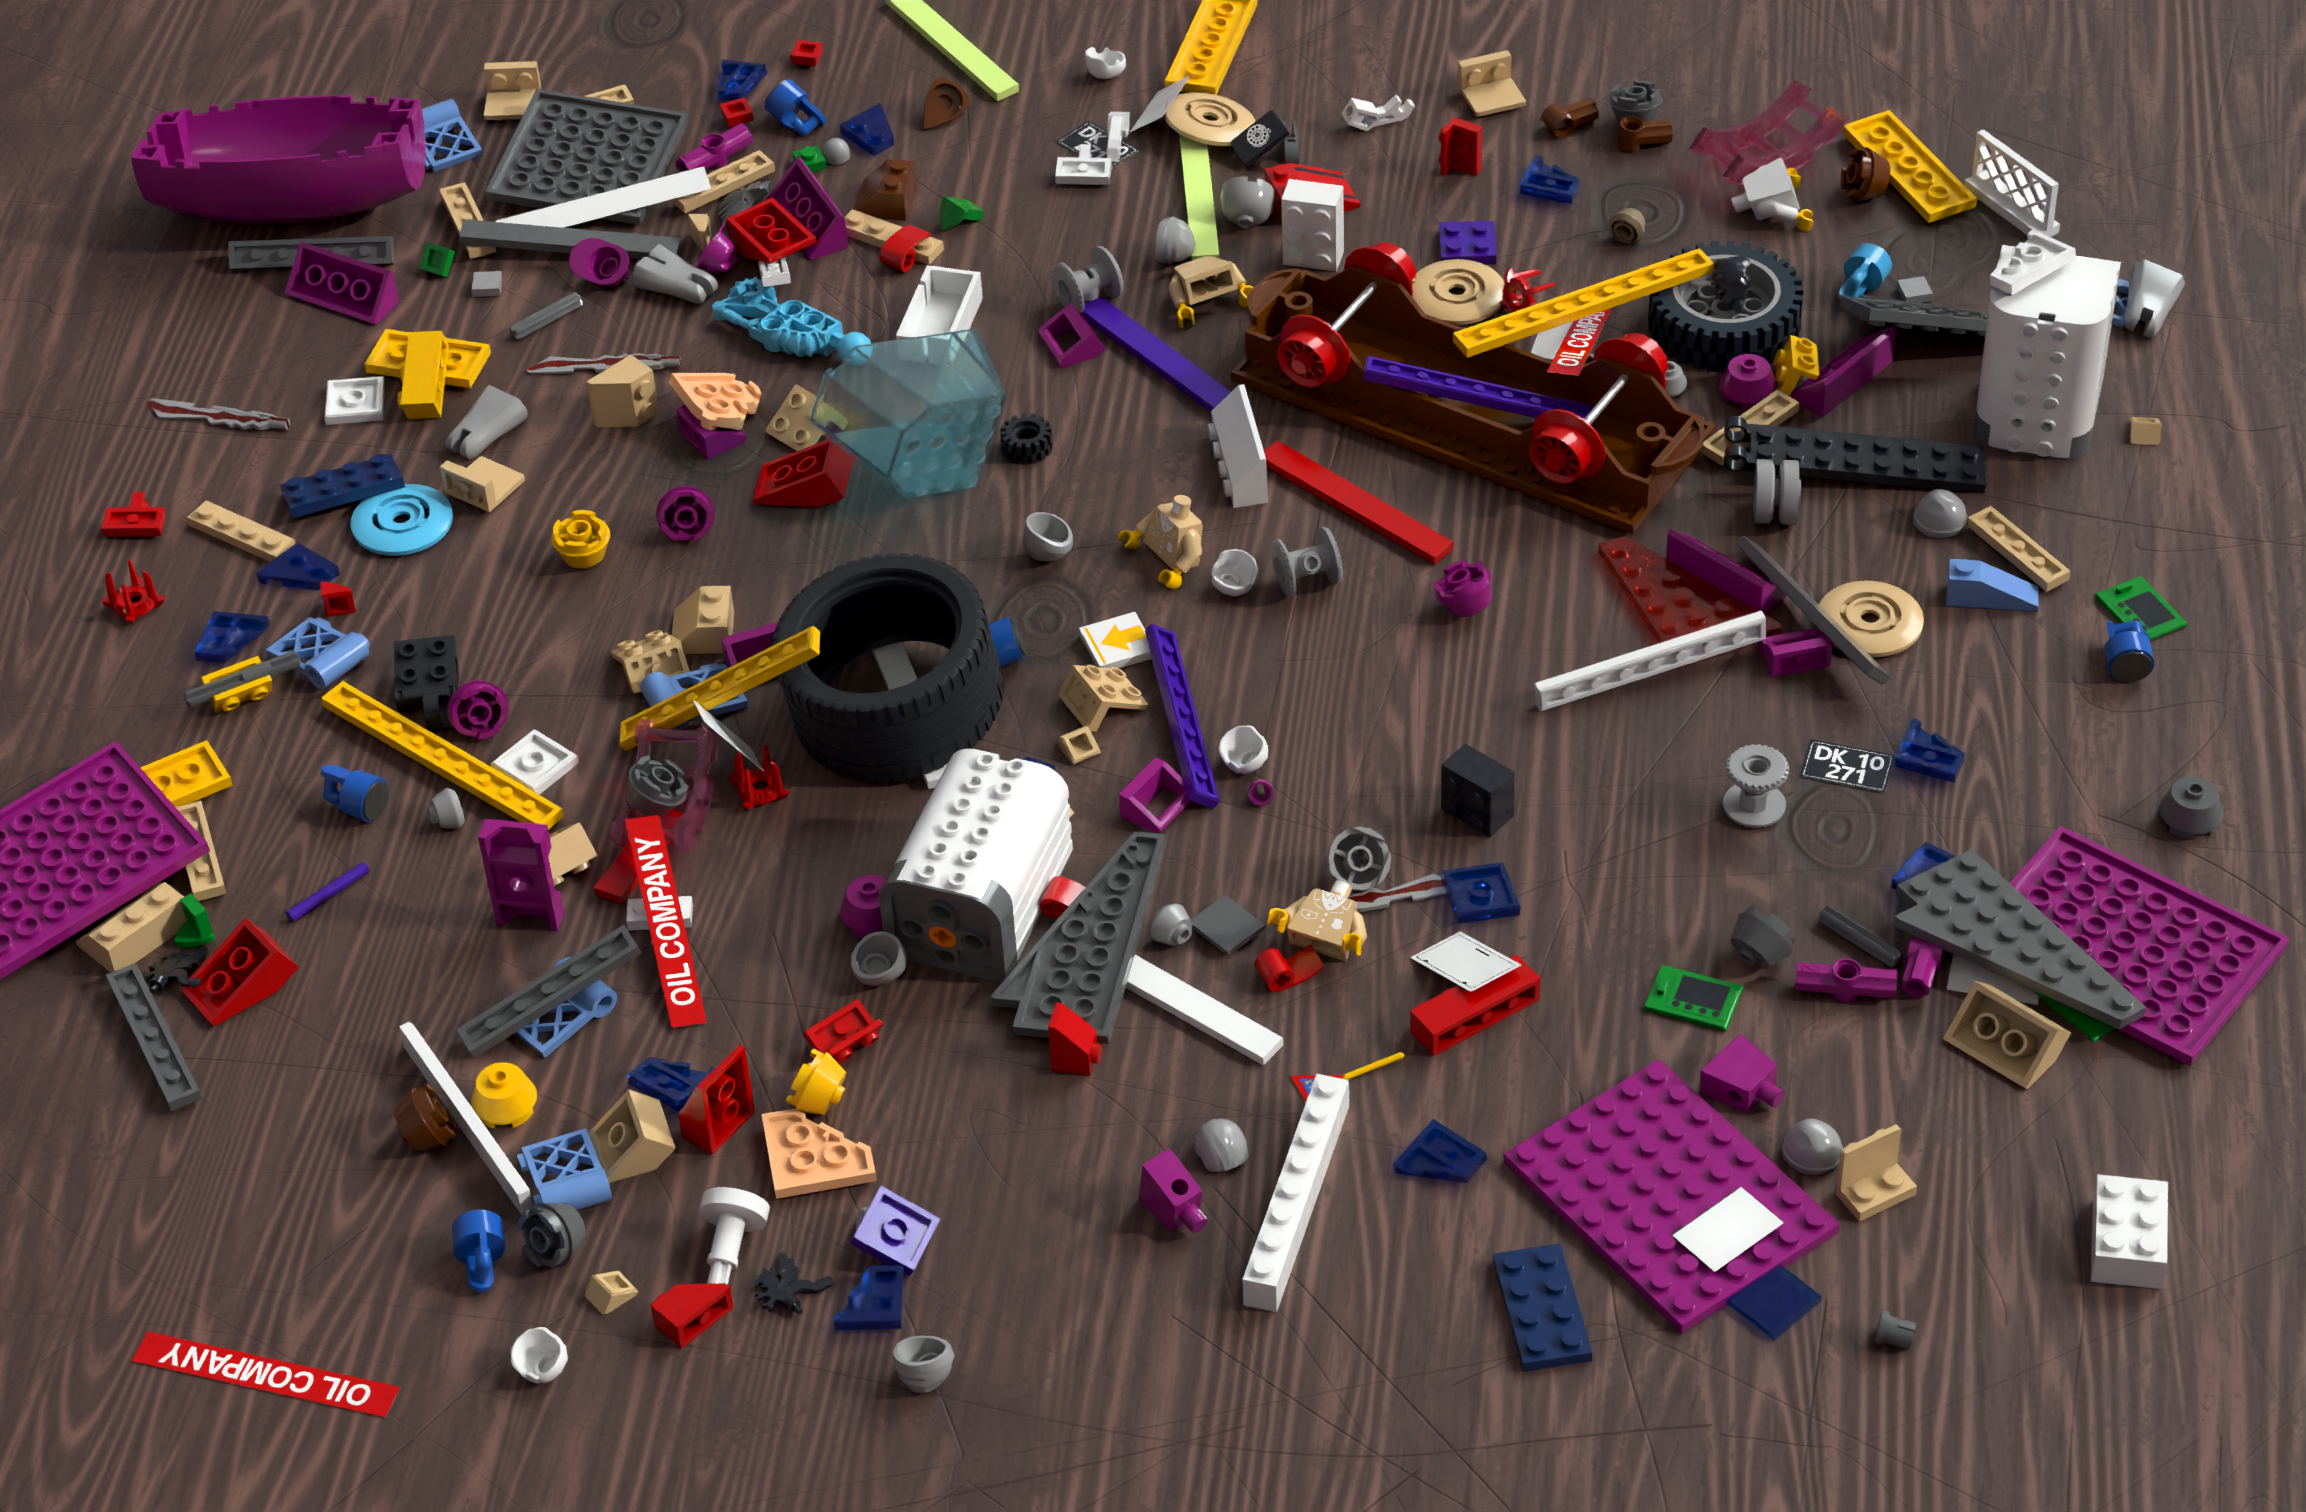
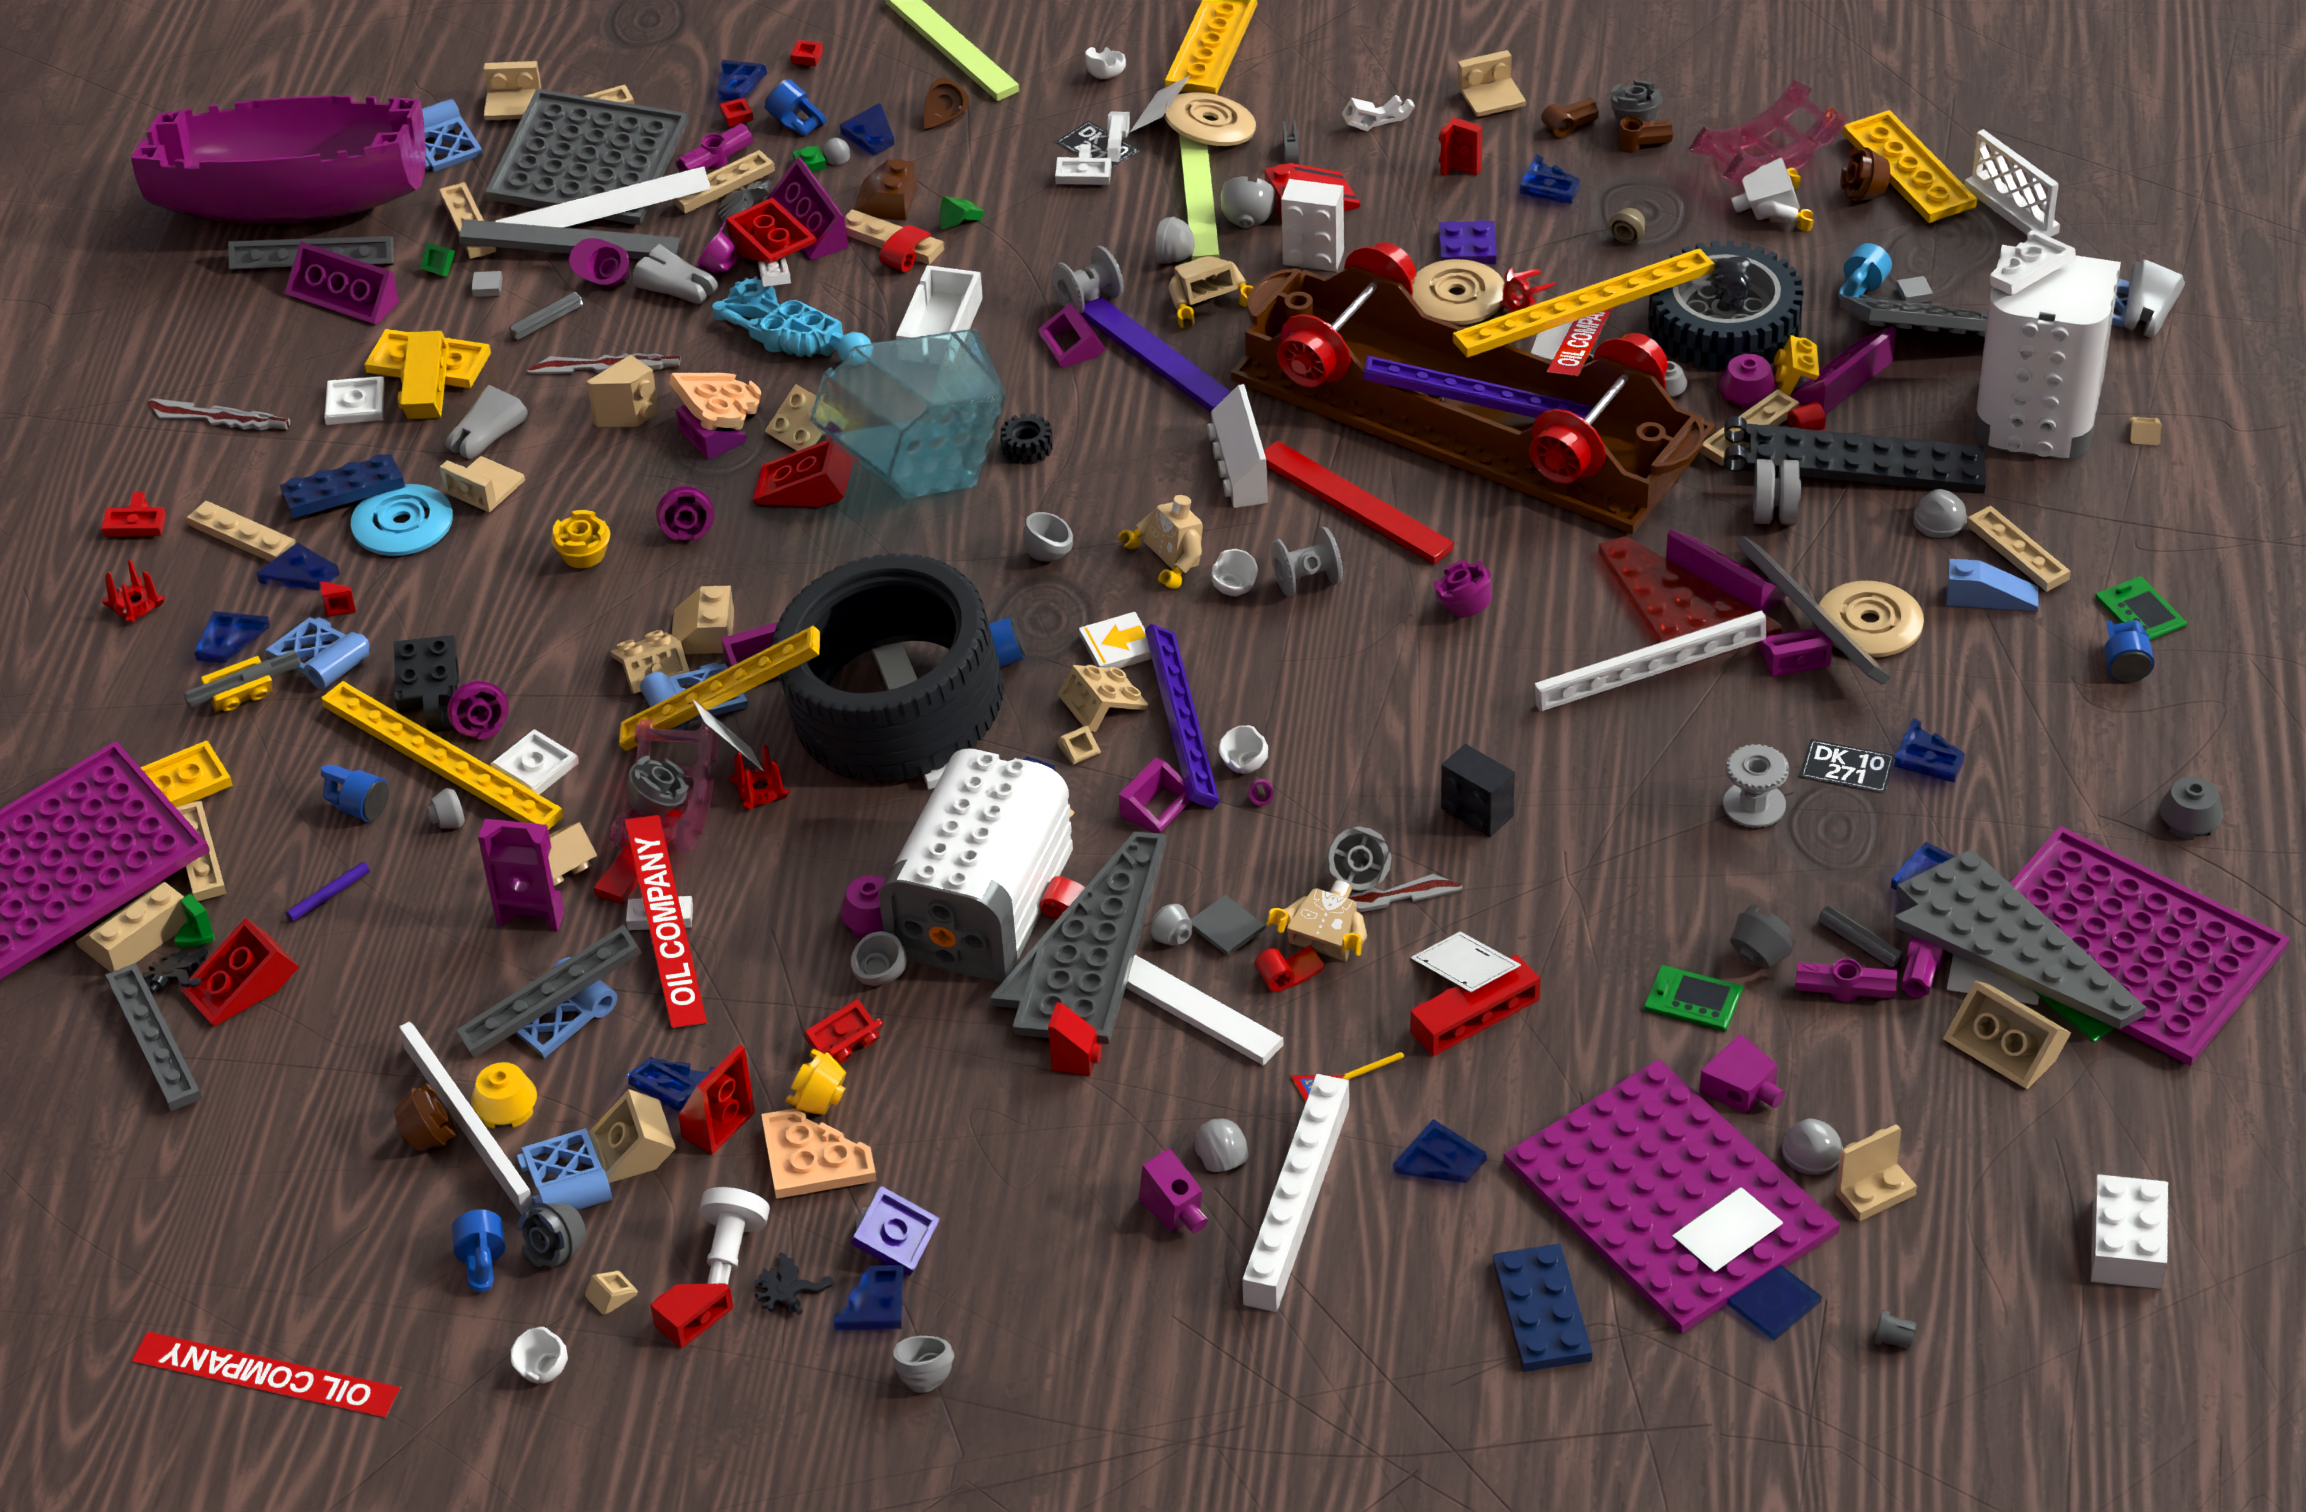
(700, 229): tan slope -> none
(1259, 137): black slope -> none
(1480, 892): clear blue tile -> none
(1807, 417): none -> red panel

